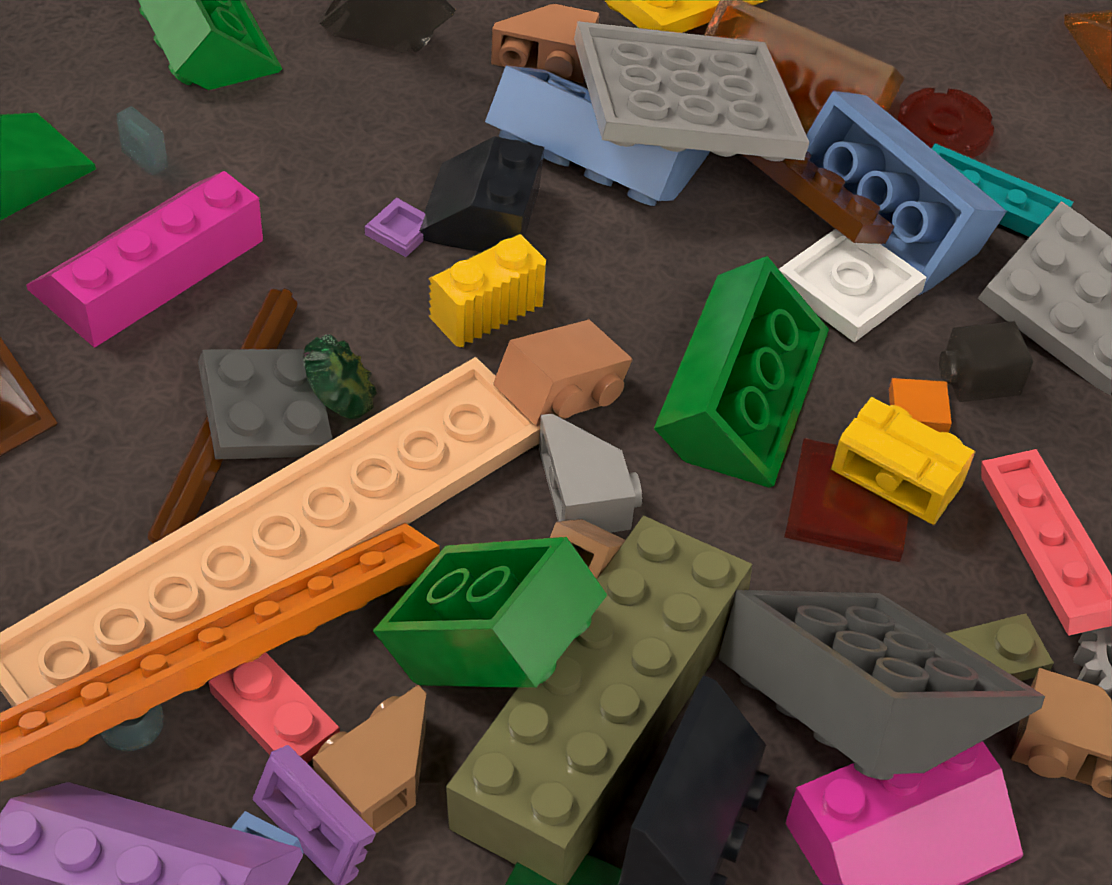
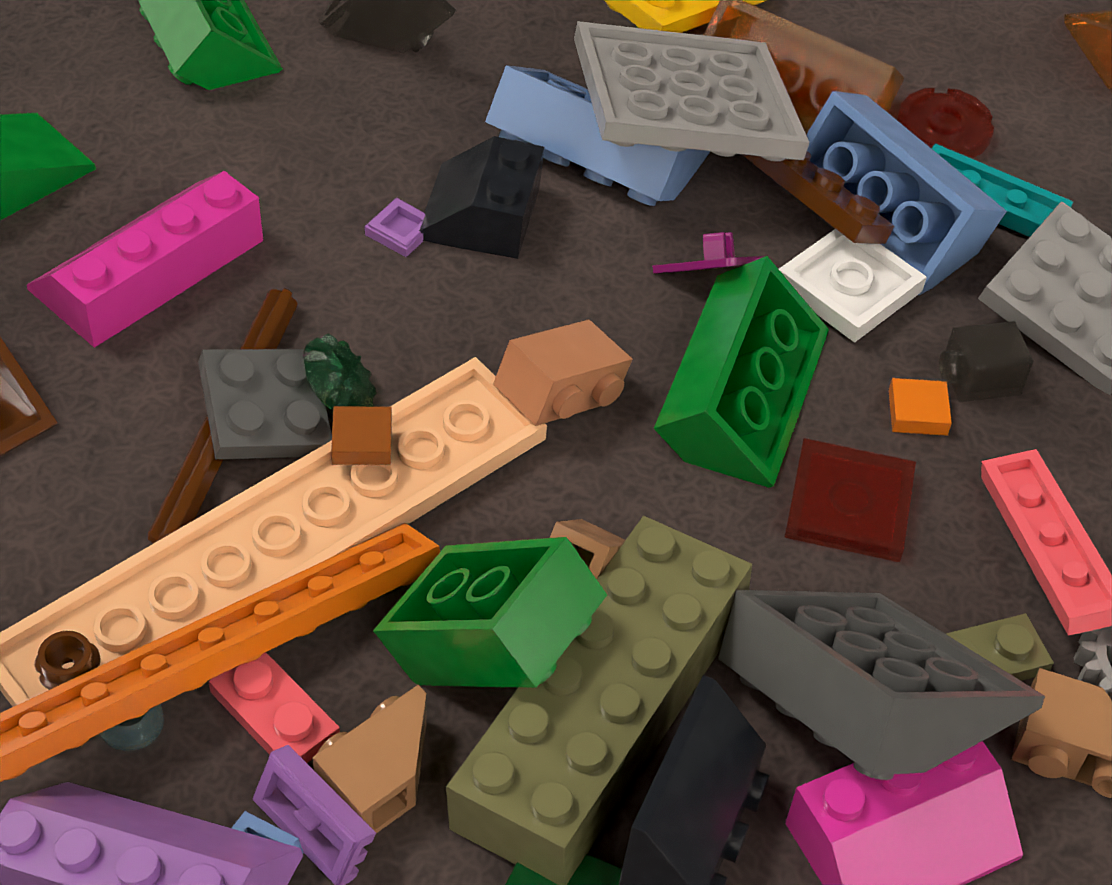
(61, 649): none -> reddish brown plate
(142, 141): clear light blue tile -> none
(361, 435): none -> dark orange tile
(487, 290): yellow brick -> none
(542, 40): nougat slope -> none
(587, 476): light grey slope -> none
(717, 254): none -> magenta piece
(902, 460): yellow brick -> none

